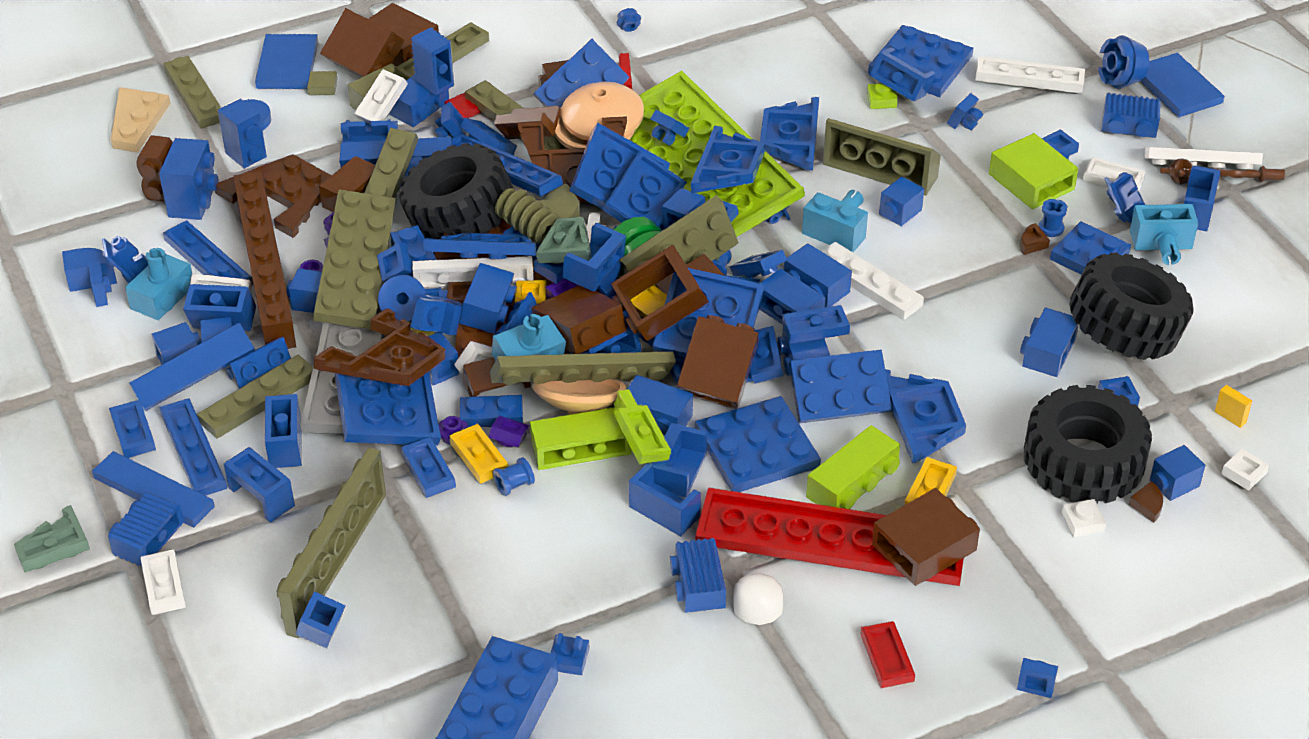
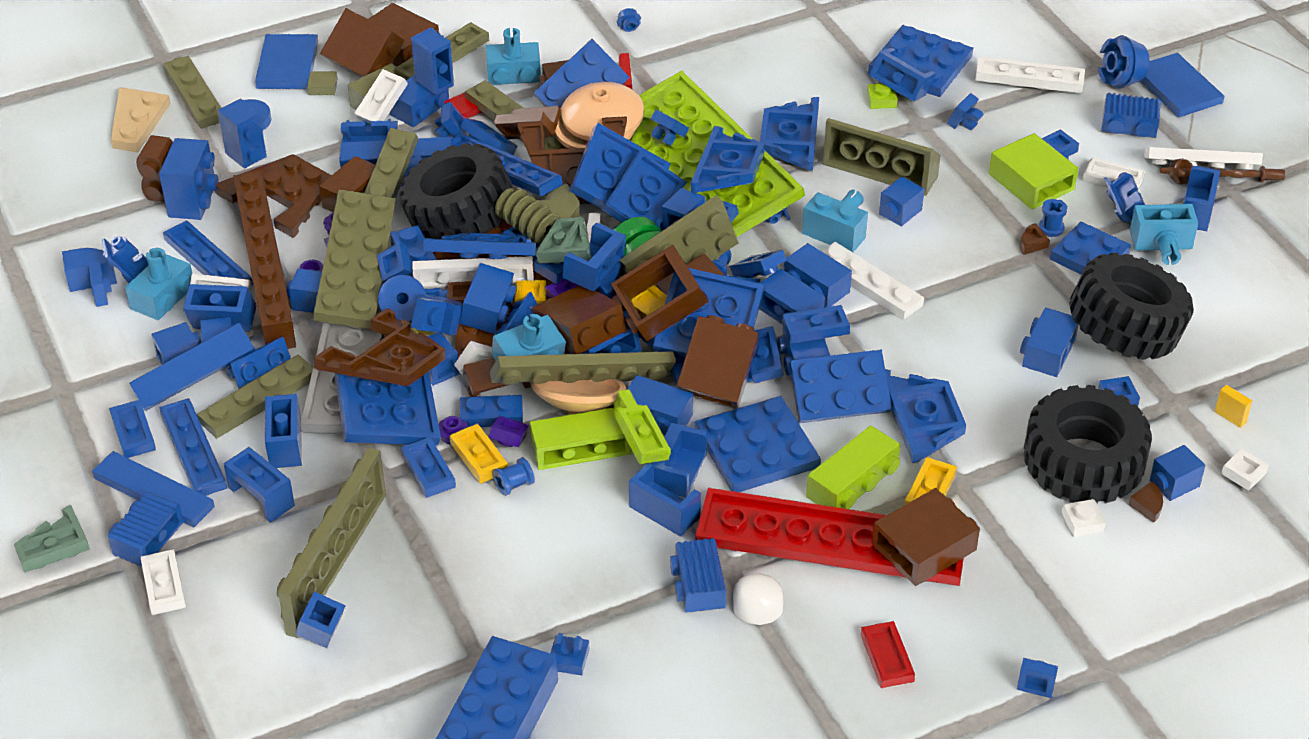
(513, 60): none -> dark azure brick

